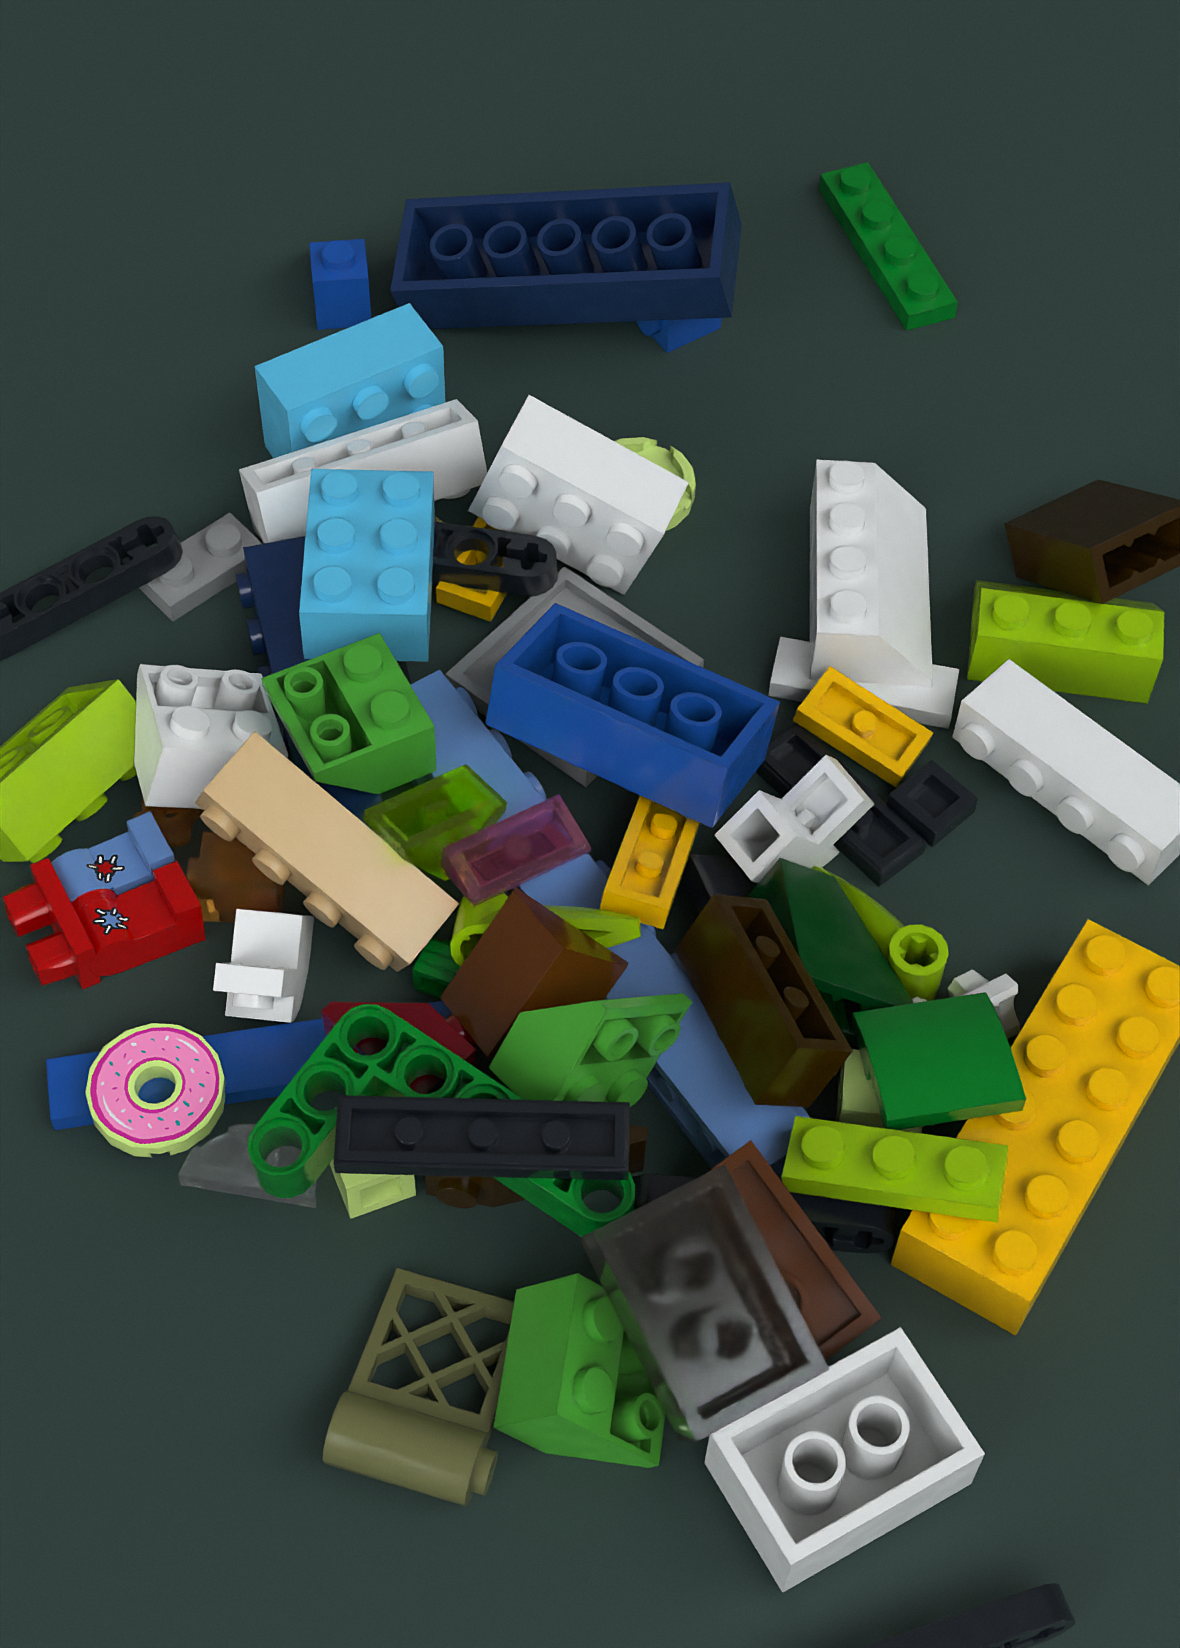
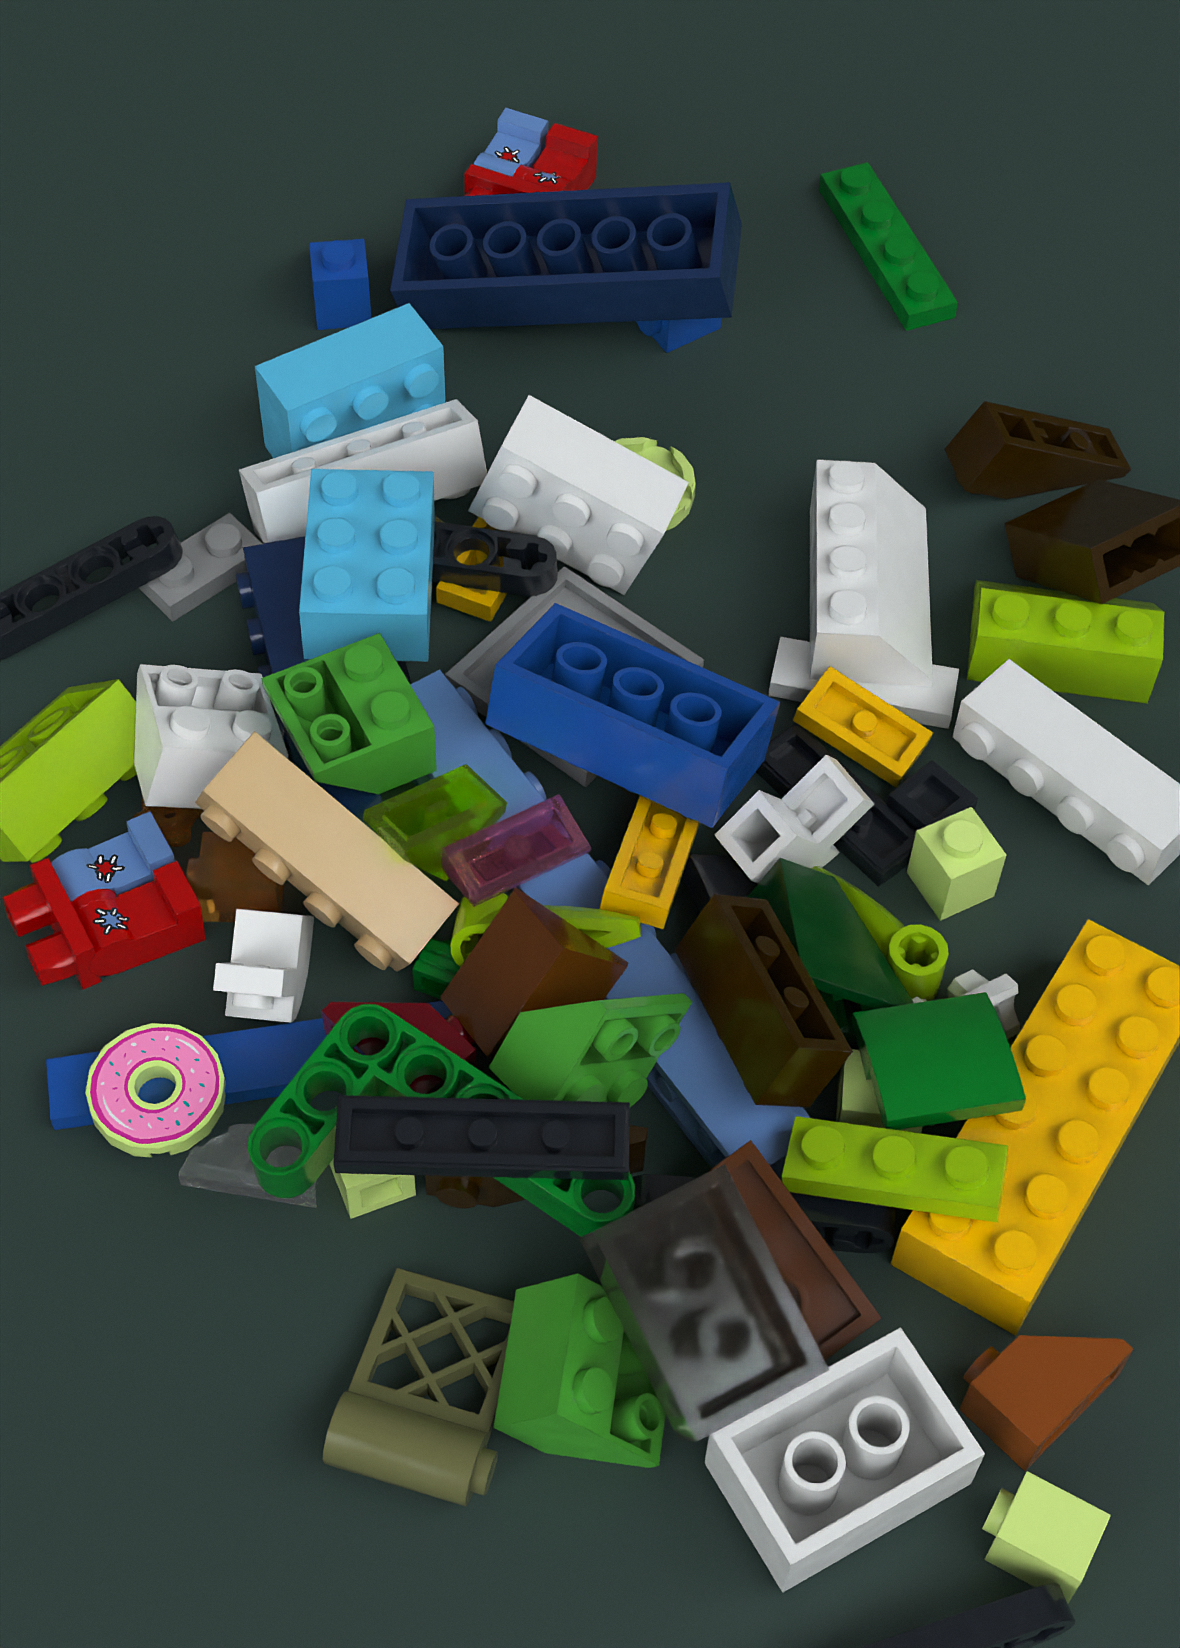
(532, 159): none -> red hips
(956, 863): none -> yellowish green brick
(1028, 453): none -> dark brown slope
(1039, 1389): none -> dark orange slope
(1044, 1534): none -> yellowish green brick

